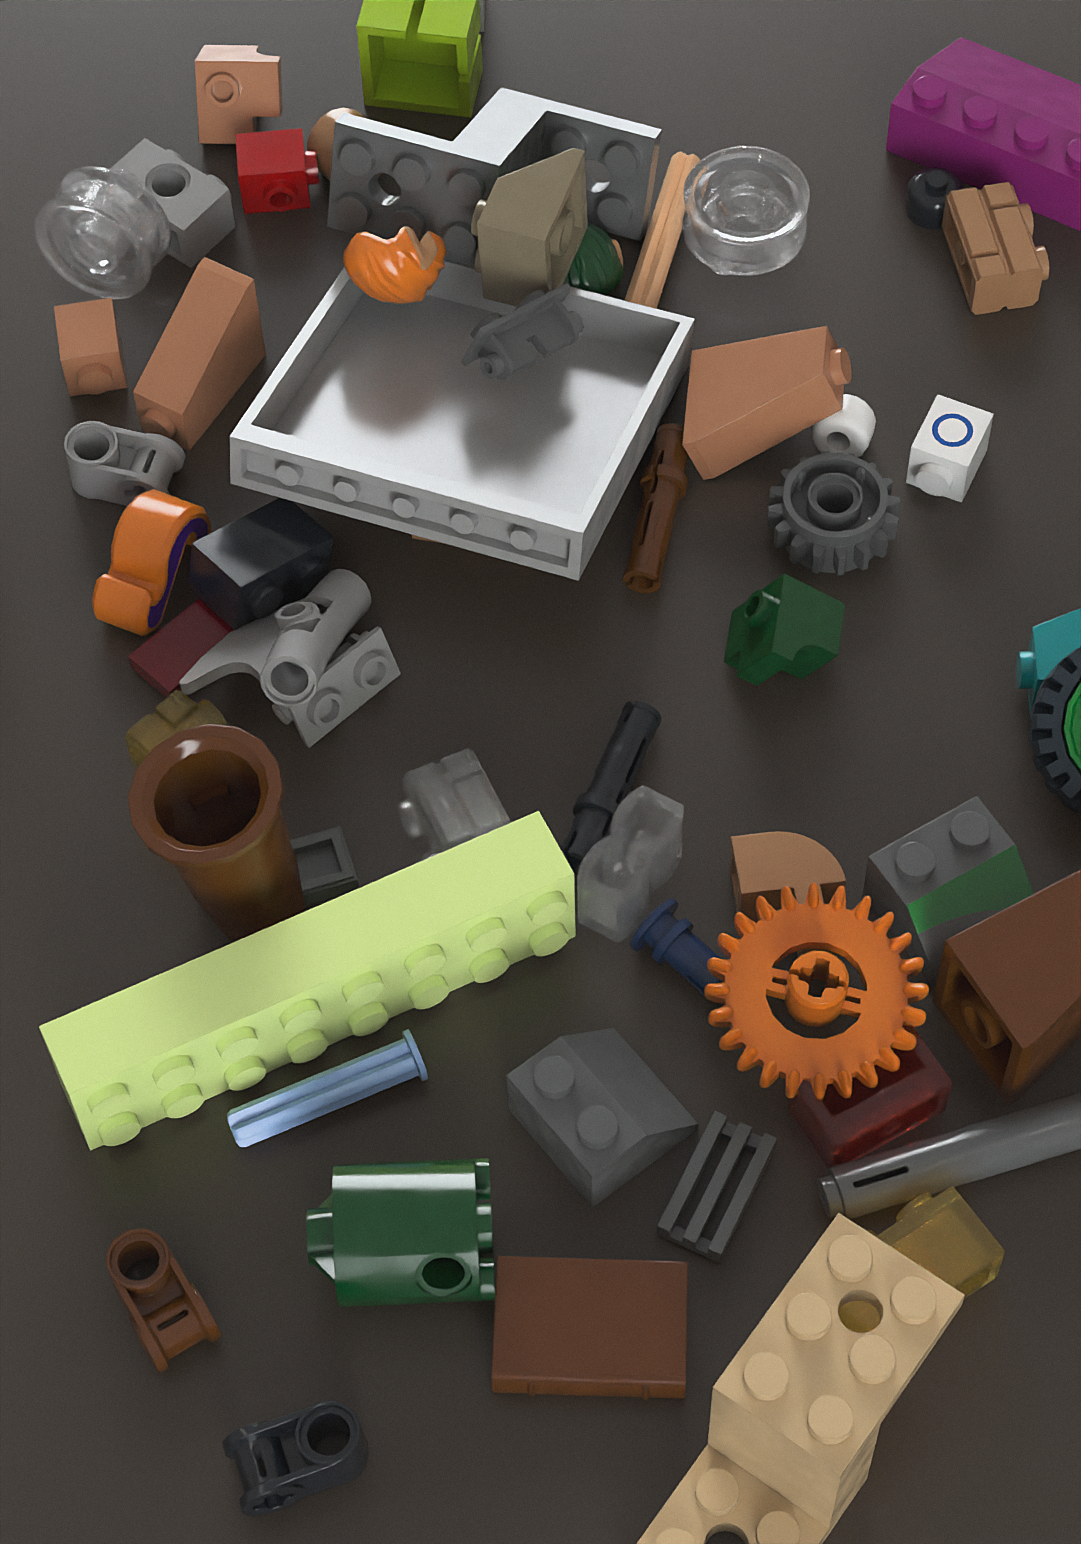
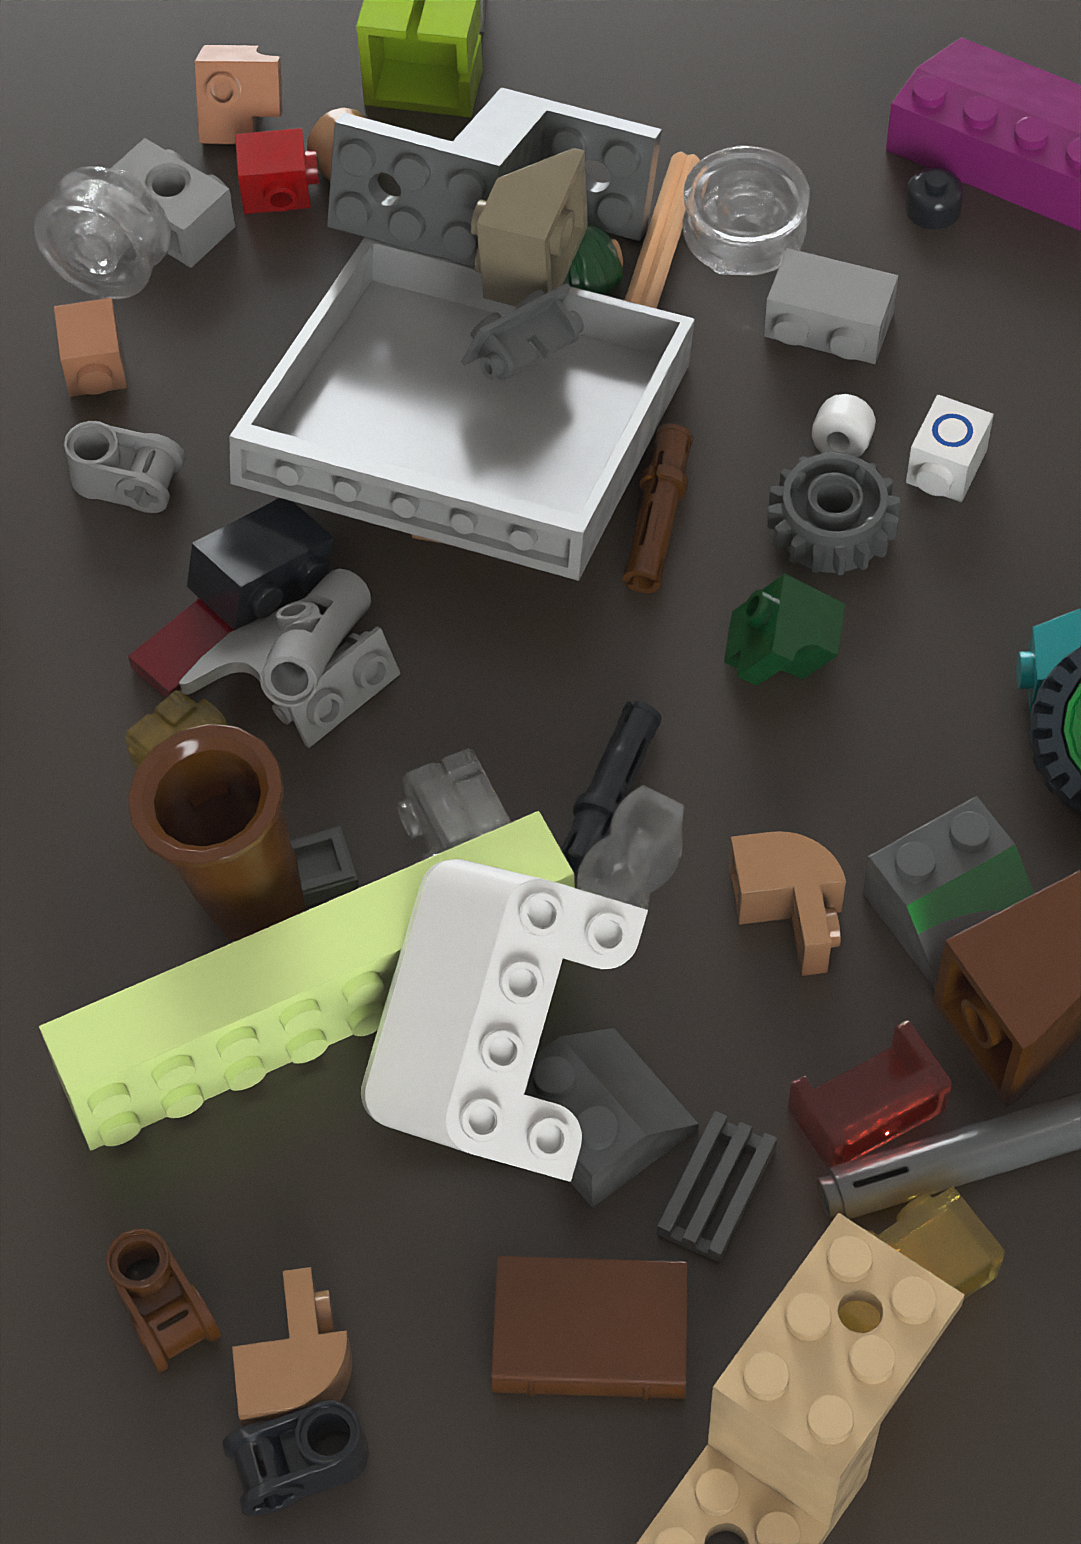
(146, 560): orange animal -> none
(202, 355): nougat slope -> none
(295, 1371): none -> medium nougat brick
(327, 1091): light blue axle -> none
(396, 267): orange hair -> none
(405, 1232): dark green cylinder -> none
(474, 1007): none -> white windscreen
(675, 944): dark blue pin -> none
(760, 394): nougat slope -> none
(830, 306): none -> light grey brick
(879, 1009): orange gear -> none
(994, 248): medium nougat brick -> none

